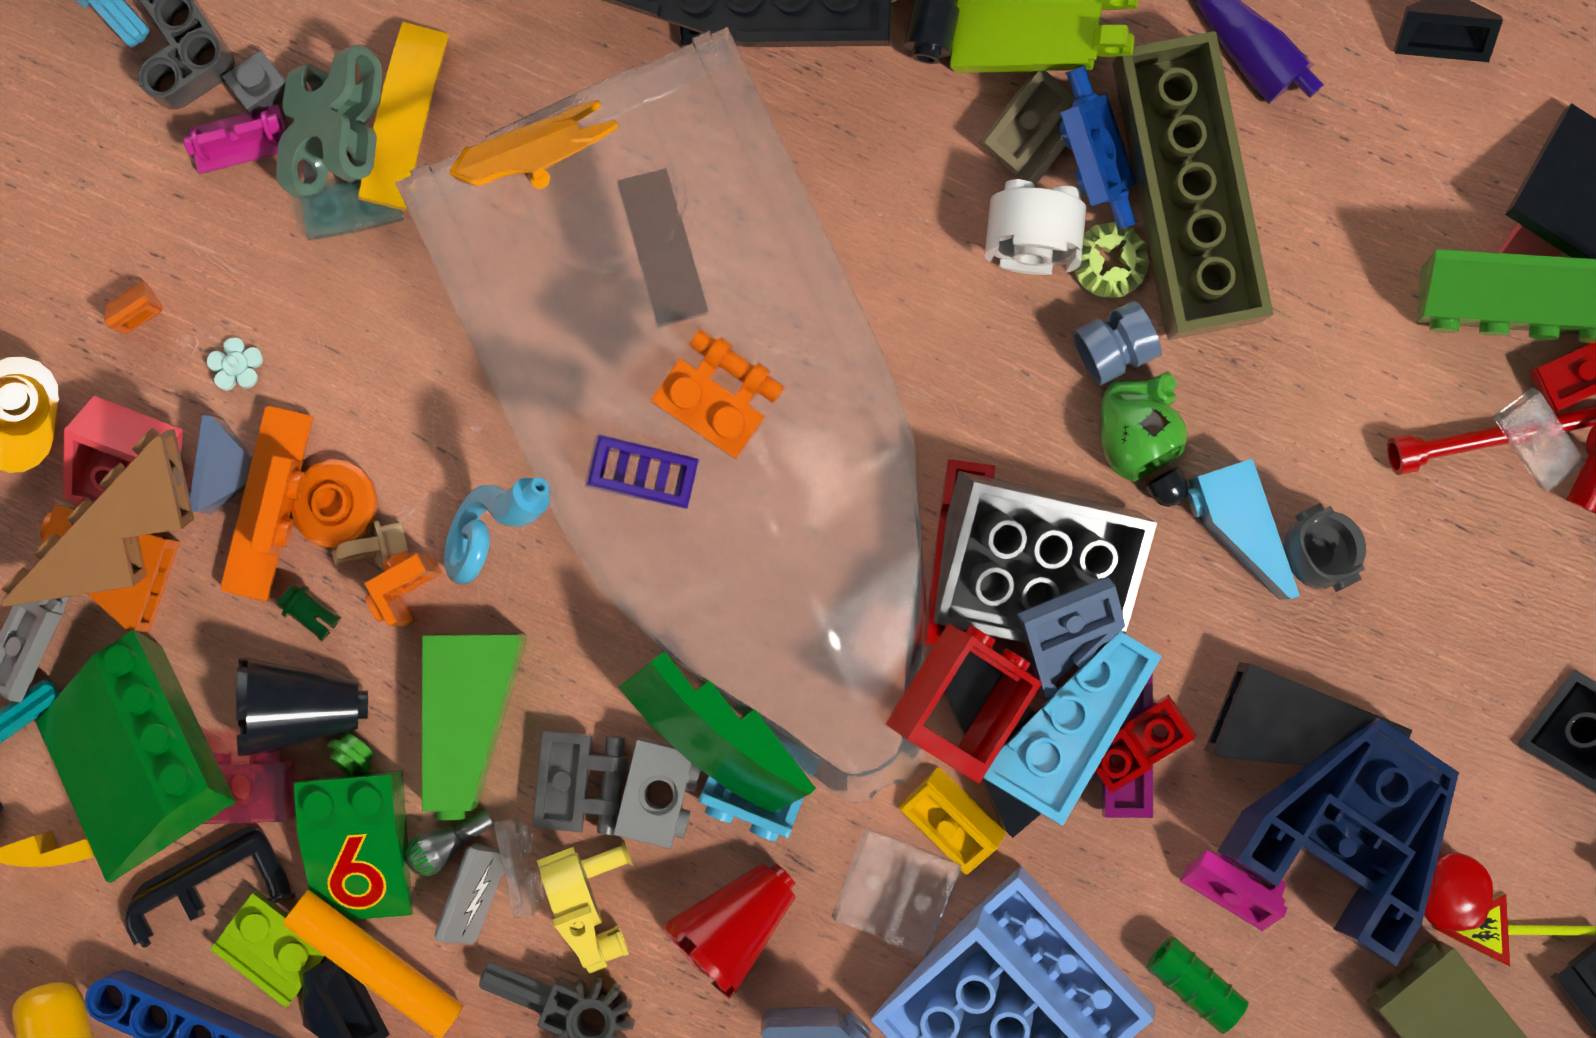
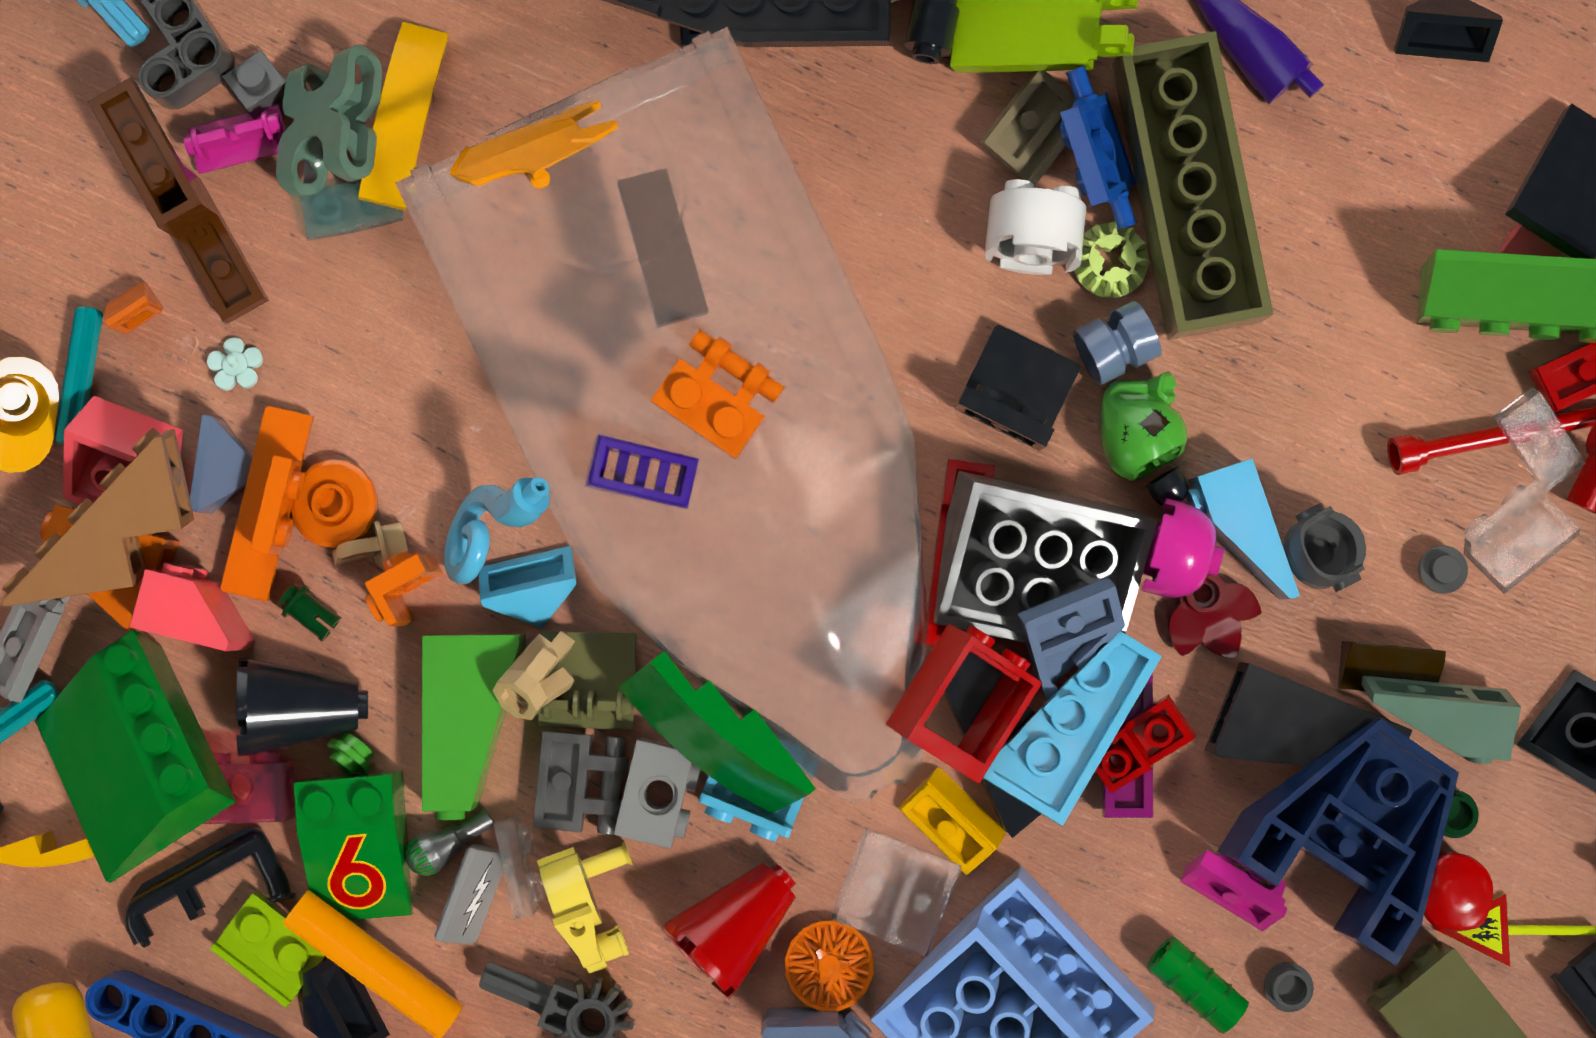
(79, 367): none -> teal axle
(177, 200): none -> reddish brown bracket
(189, 608): none -> coral slope
(529, 585): none -> medium azure slope
(530, 680): none -> tan rock
(599, 667): none -> olive hinge
(829, 966): none -> orange wheel
(1018, 387): none -> black bracket
(1181, 551): none -> dark pink cylinder
(1214, 621): none -> dark red plate
(1288, 987): none -> dark grey plate
(1387, 661): none -> dark brown slope
(1442, 569): none -> dark grey plate
(1462, 815): none -> dark green plate
(1463, 718): none -> sand green slope
(1518, 536): none -> clear bracket

